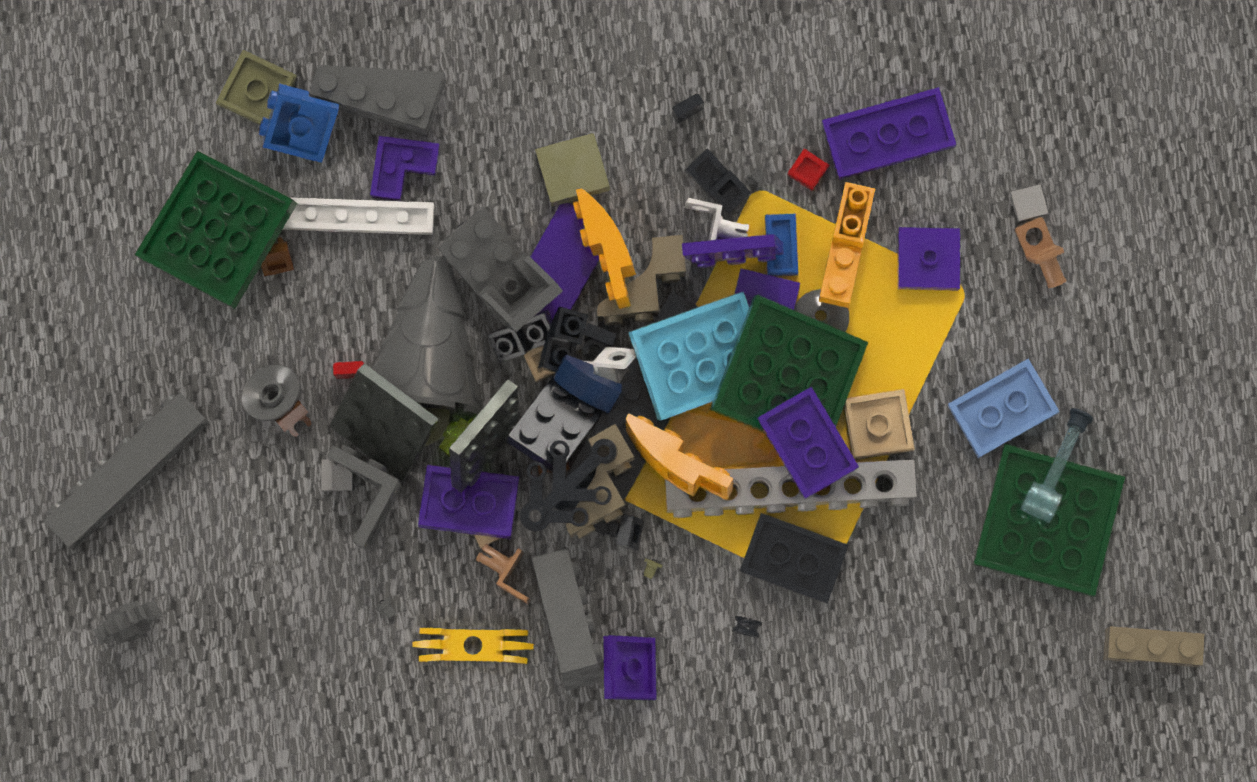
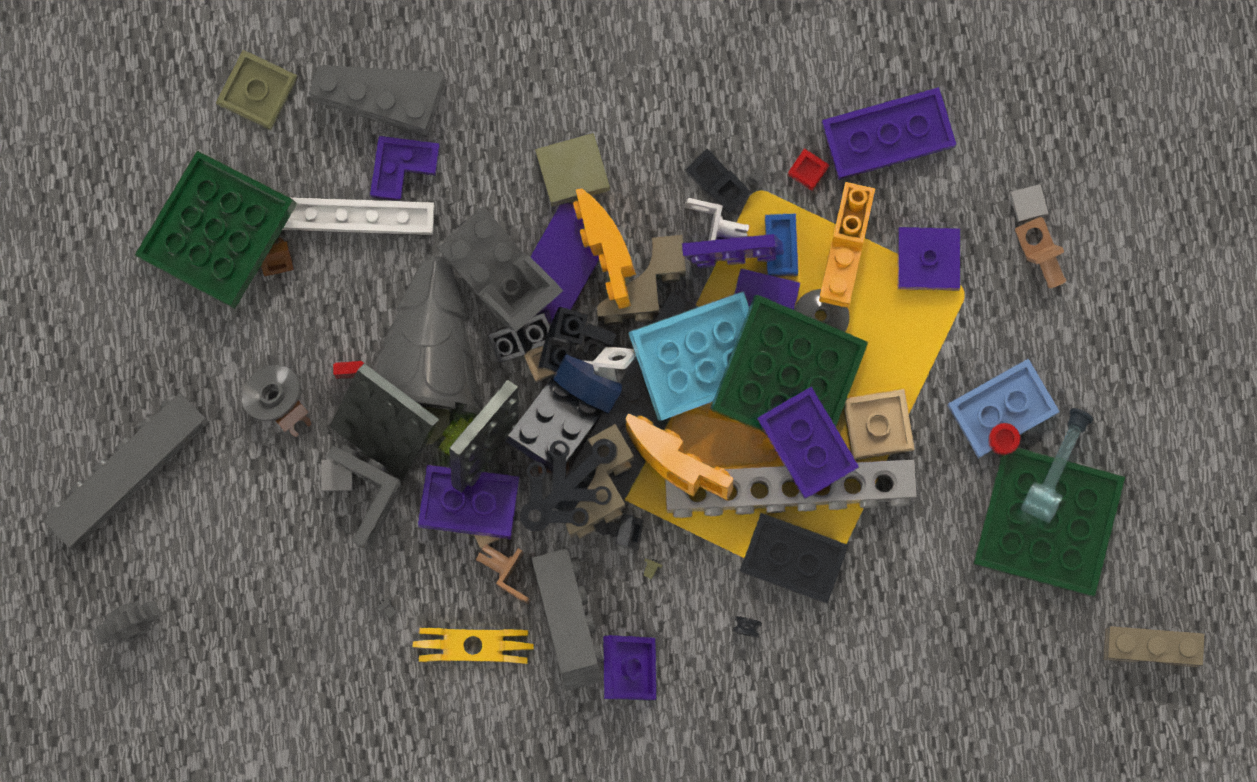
(298, 123): blue plate -> none
(687, 108): black tile -> none
(1004, 439): none -> red tile

